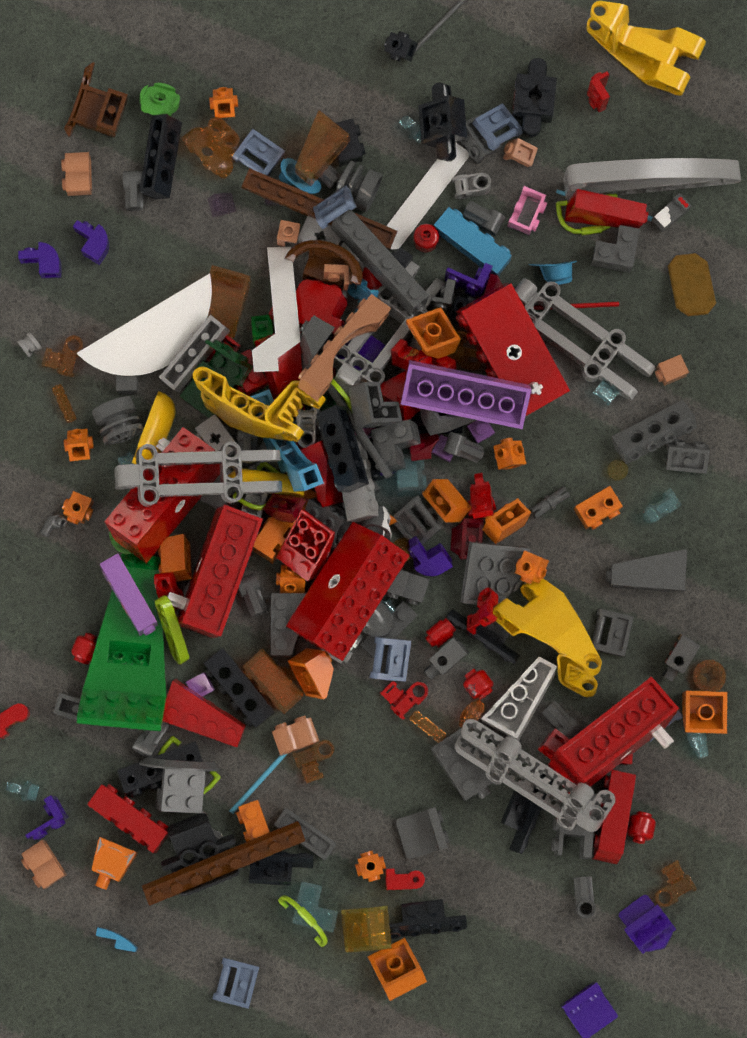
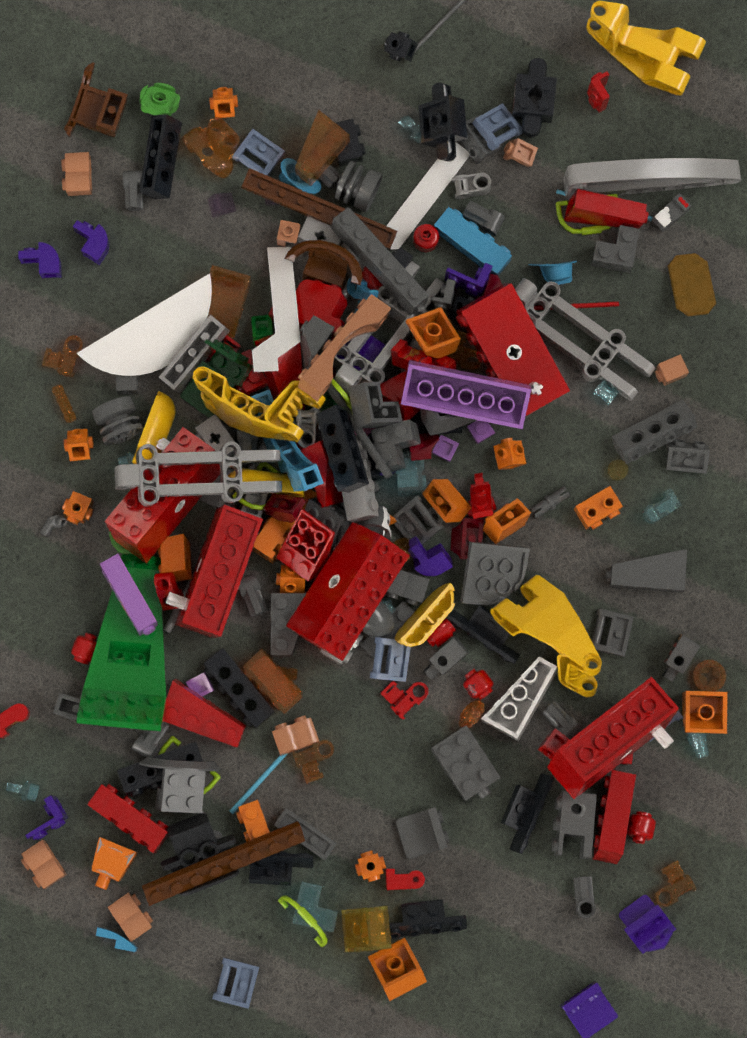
(29, 344): light grey wheel -> none
(130, 916): none -> nougat brick
(172, 629): lime beam -> none
(313, 672): orange slope -> none
(334, 206): sand blue plate -> none
(336, 273): nougat bracket -> none
(427, 617): none -> yellow brick
(427, 726): clear orange axle -> none
(460, 446): dark grey piece -> none
(486, 601): red piece -> none
(527, 210): bright pink window -> none
(531, 567): orange brick -> none
(576, 805): light grey beam -> none

